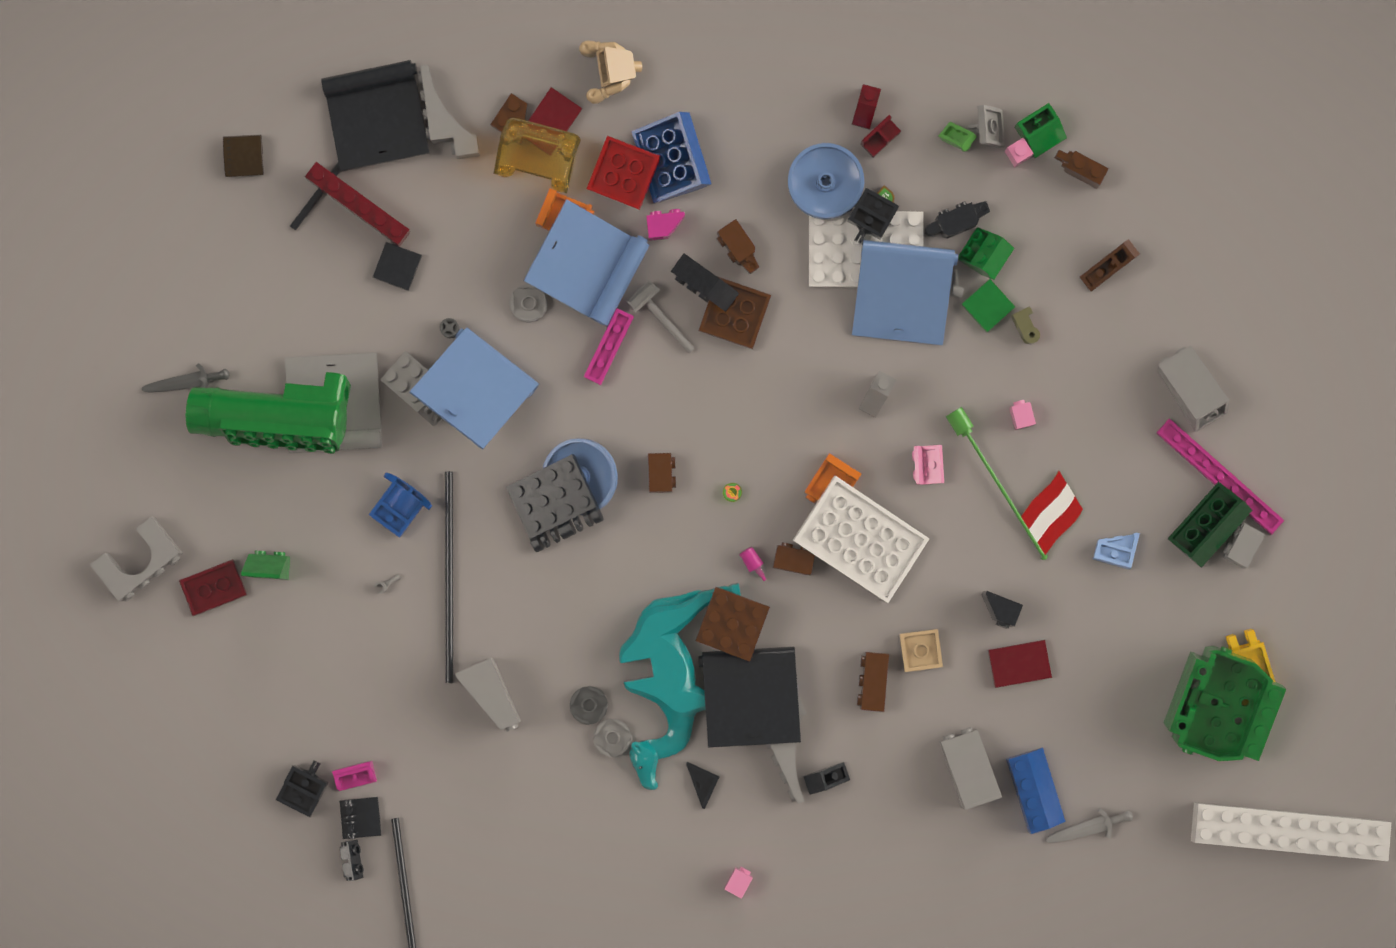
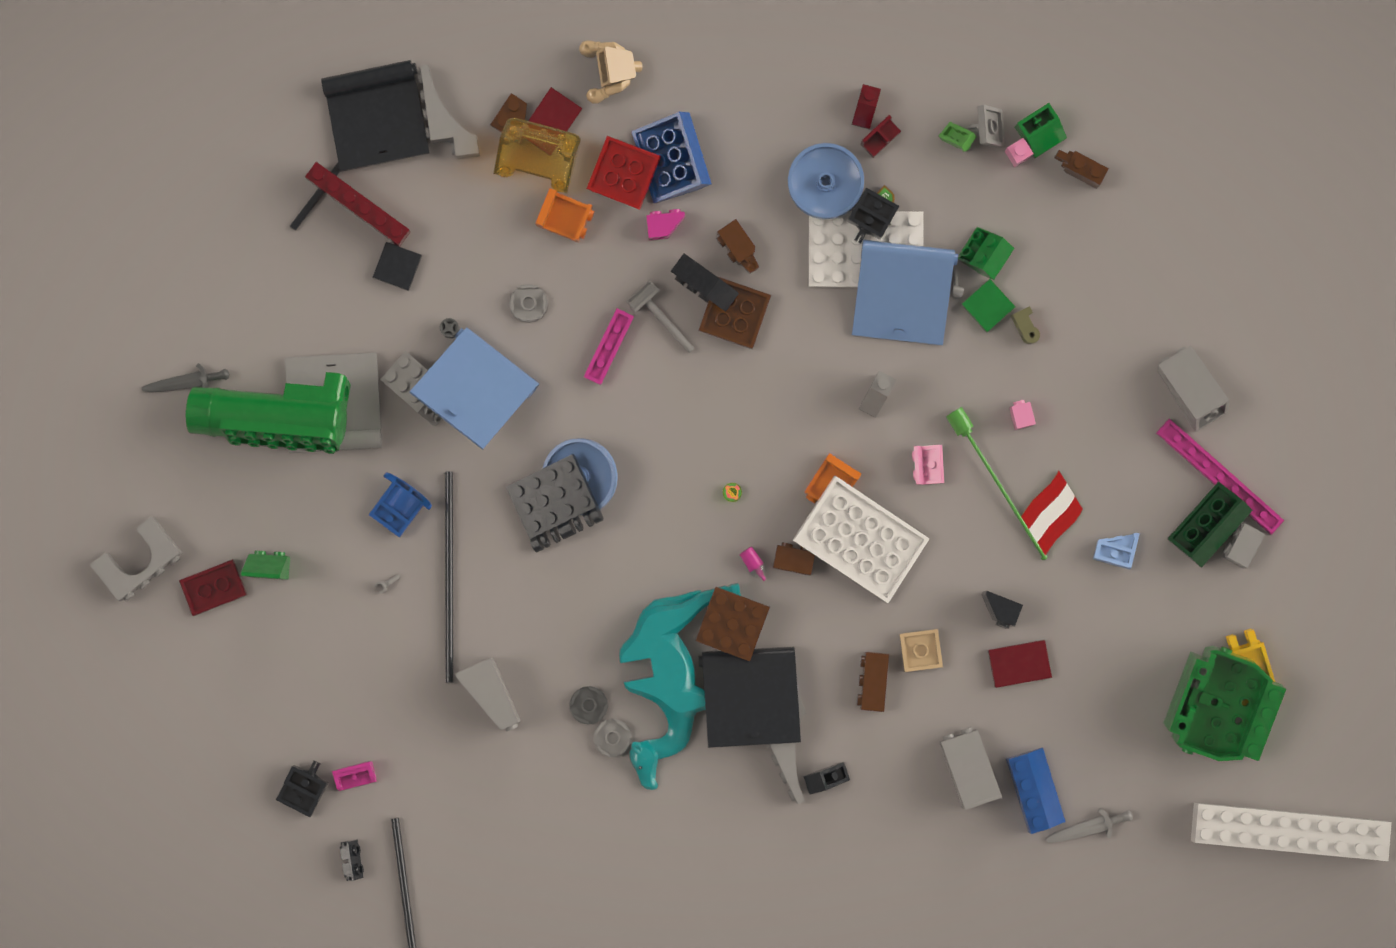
(243, 155): dark brown slope -> none
(360, 818): black hinge -> none
(587, 264): medium blue door -> none
(661, 472): reddish brown brick -> none
(703, 782): black tile -> none
(738, 882): bright pink brick -> none
(957, 220): black hinge -> none
(1109, 265): reddish brown slope -> none

